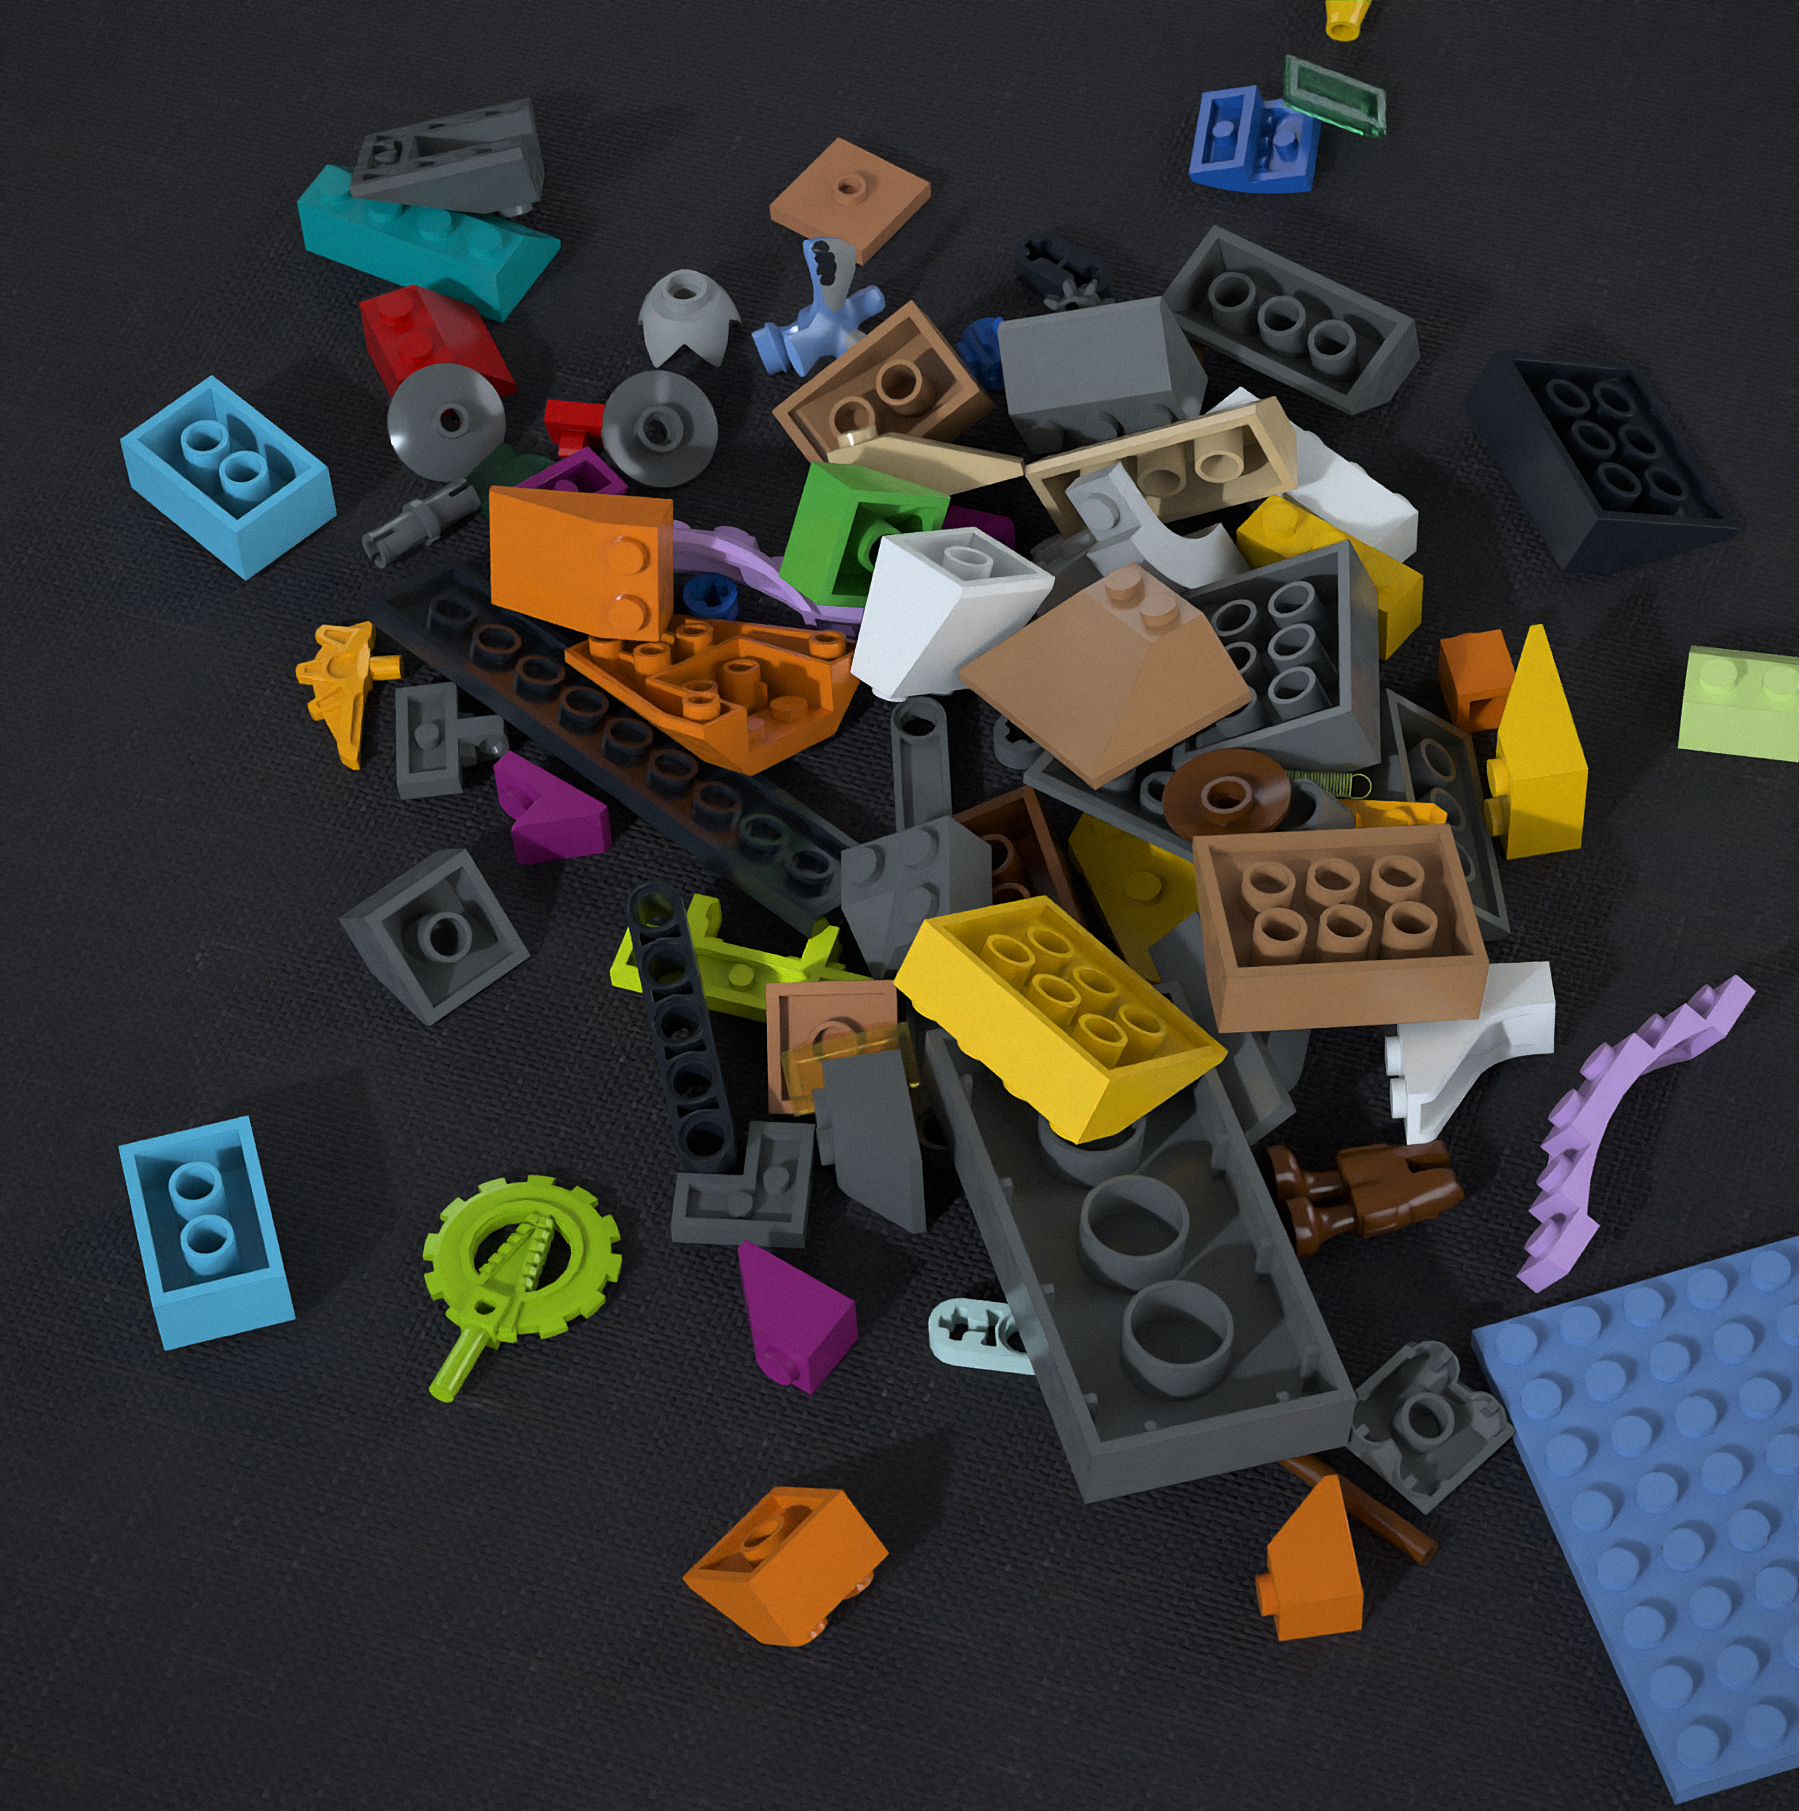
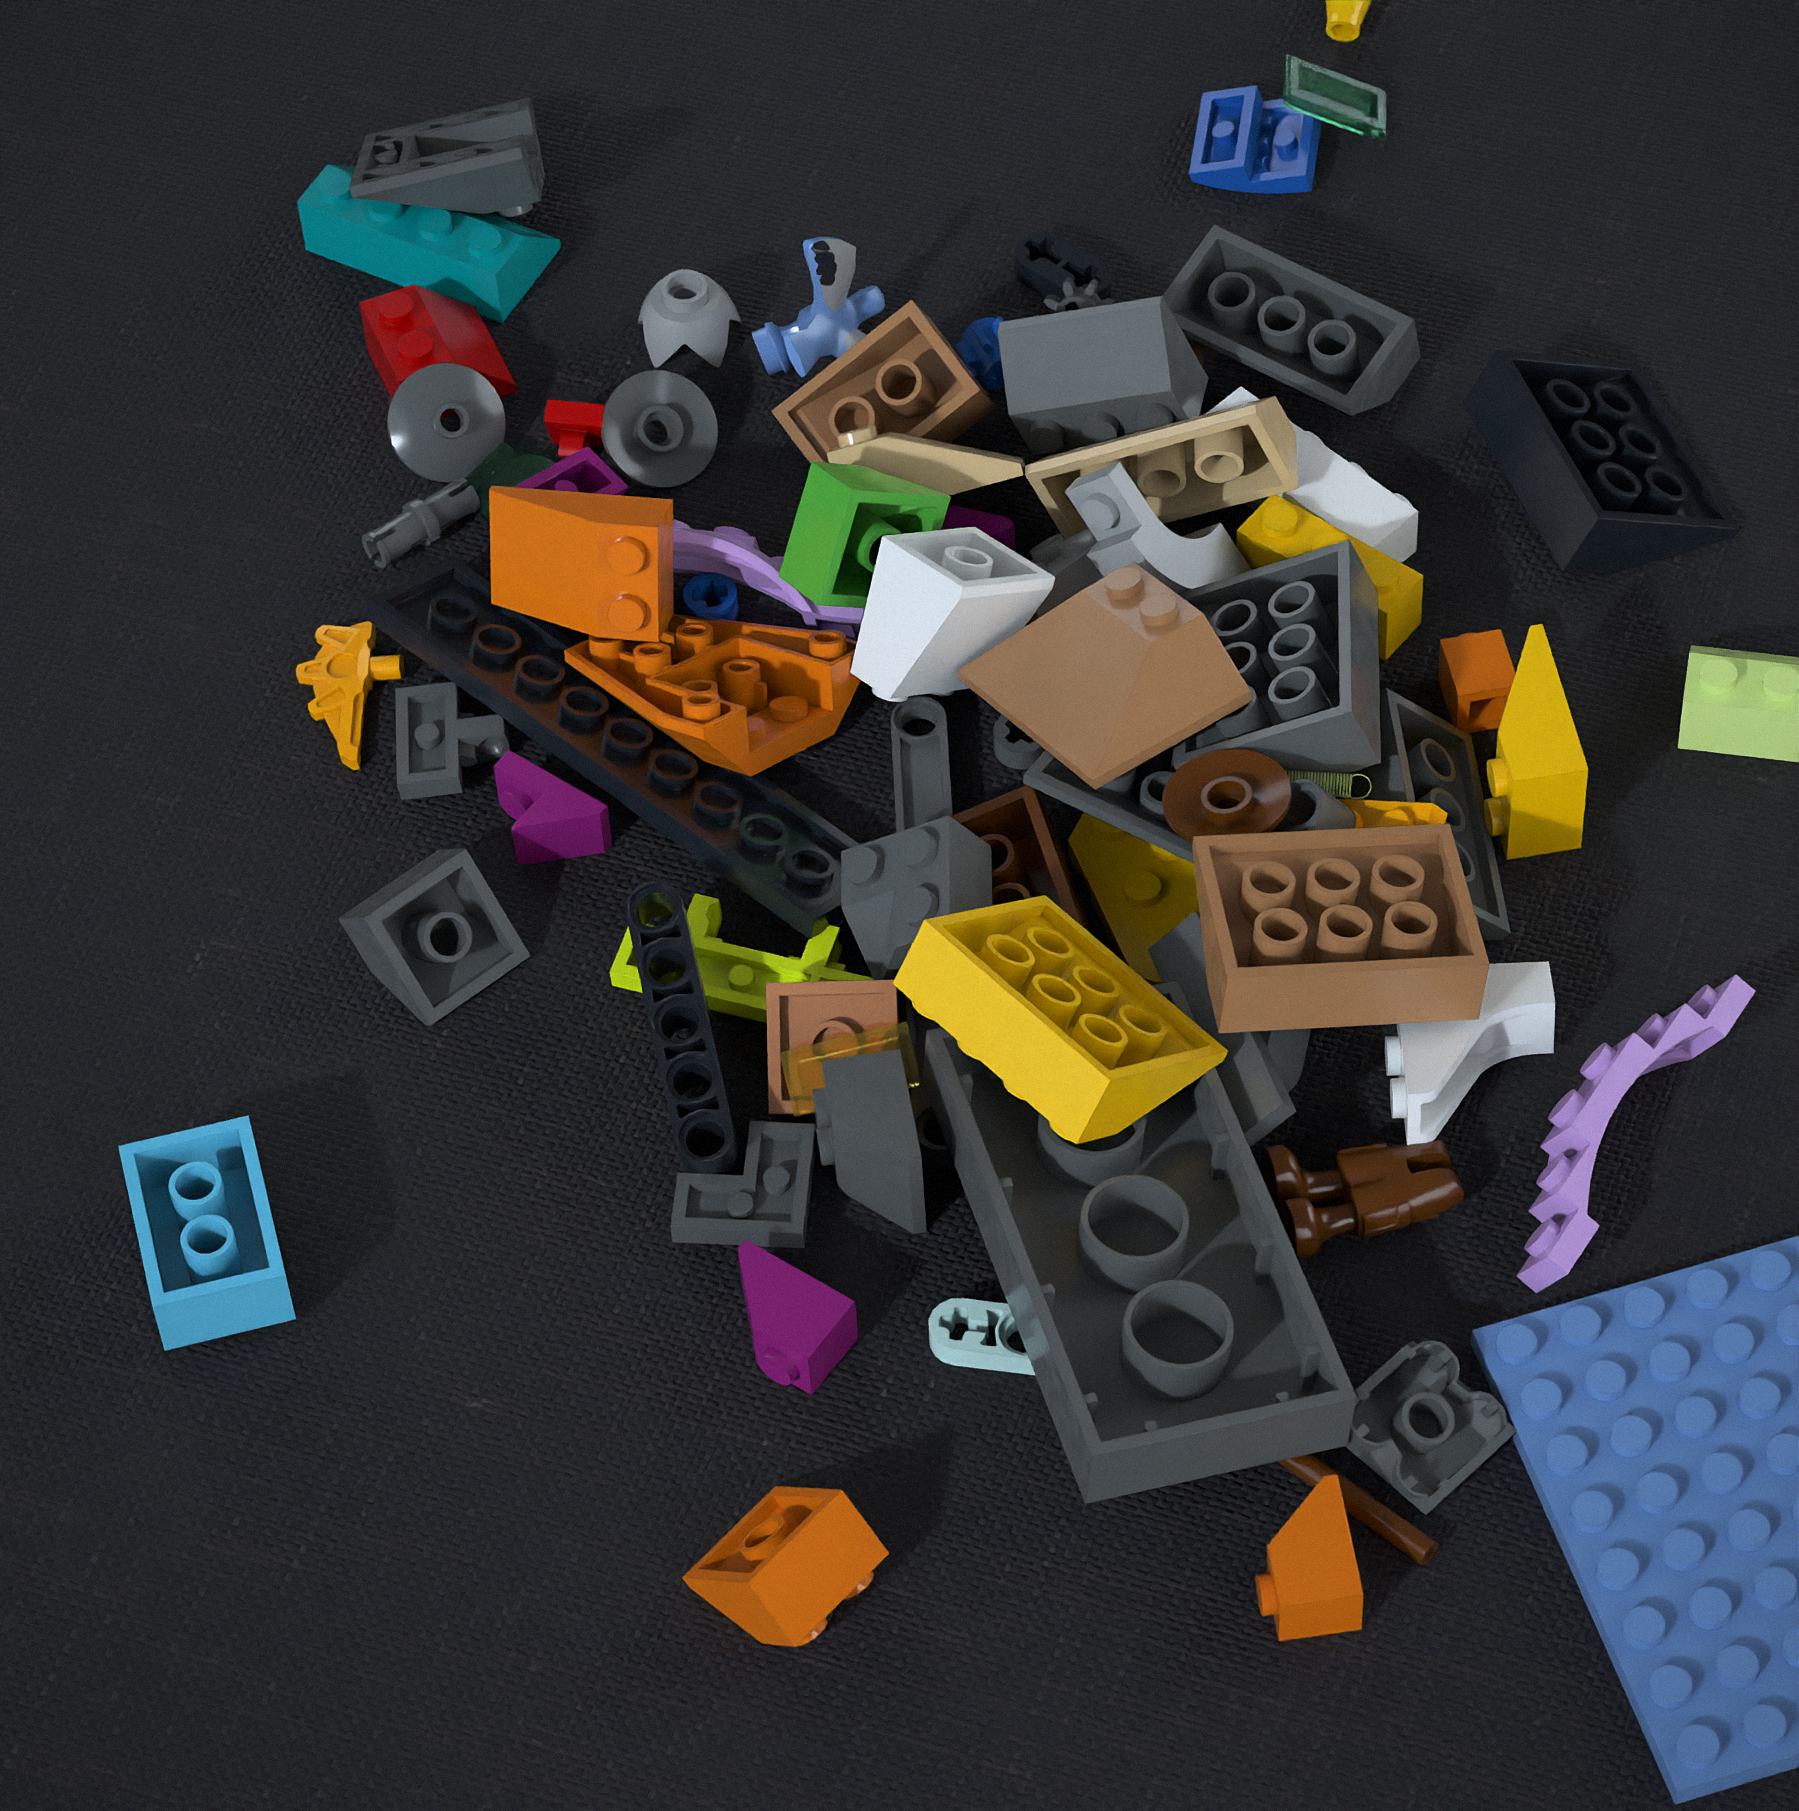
(229, 477): medium azure brick -> none
(502, 1296): lime bar -> none
(851, 199): nougat plate -> none

